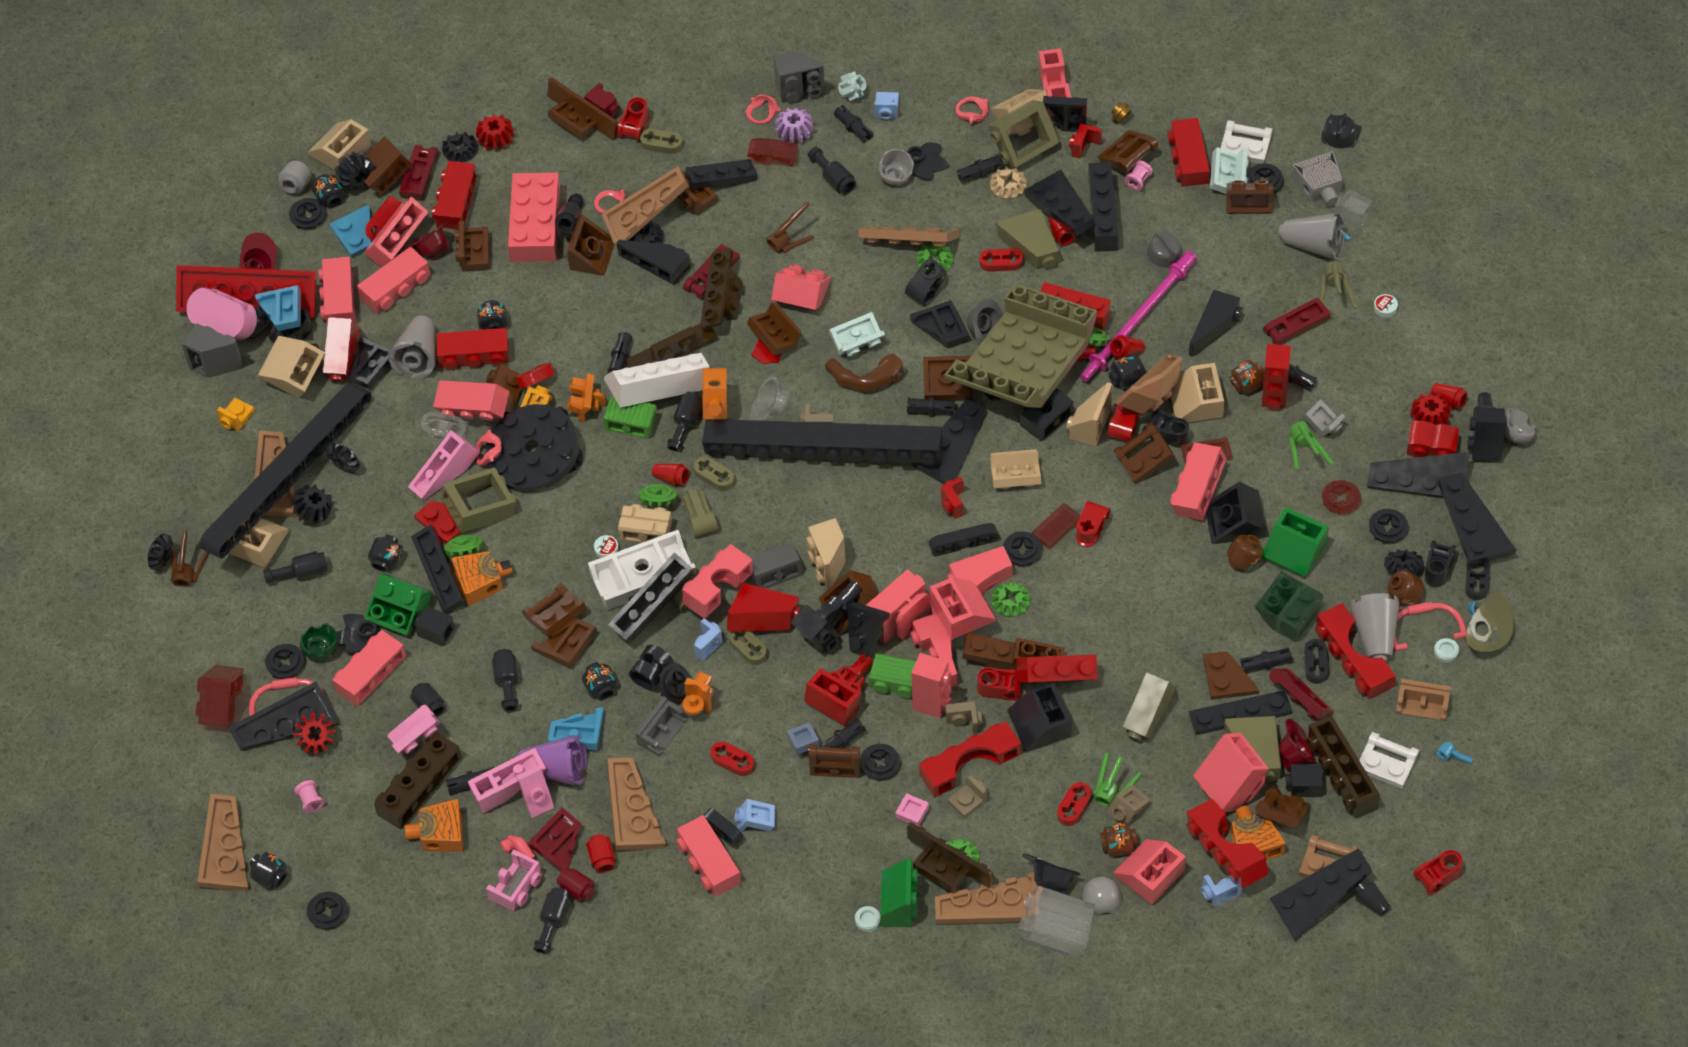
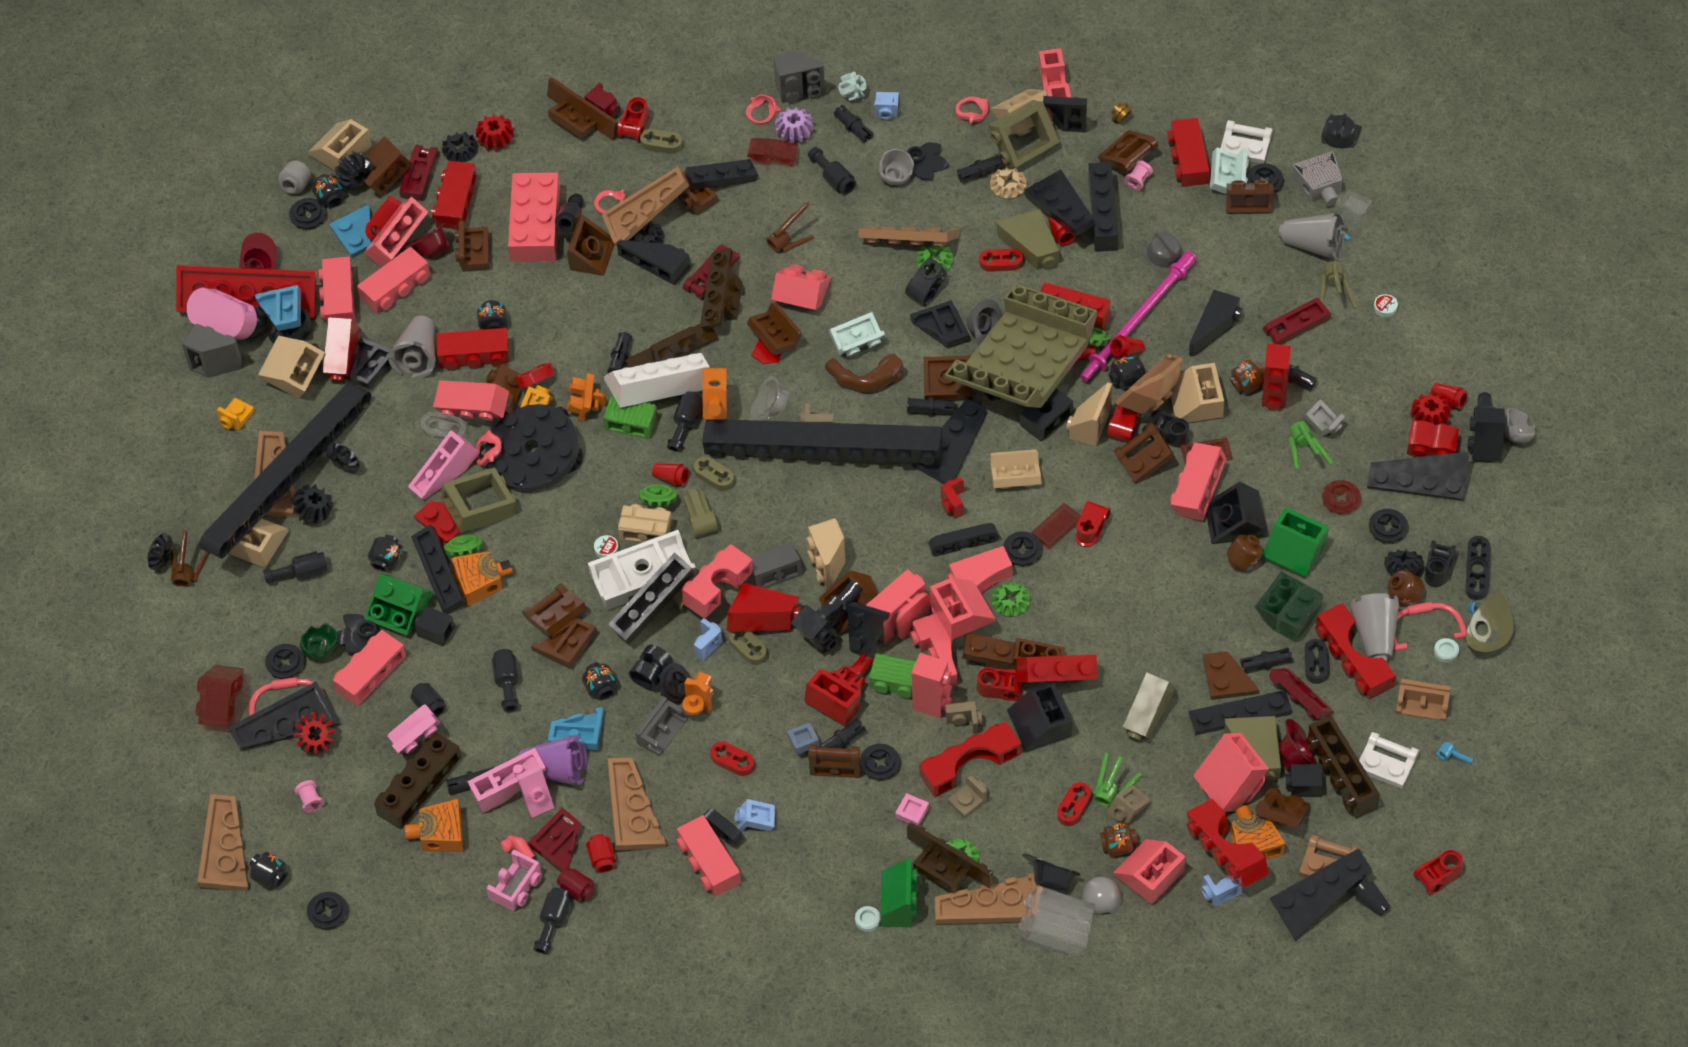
(1085, 134): red bracket -> none
(1474, 524): black wing -> none

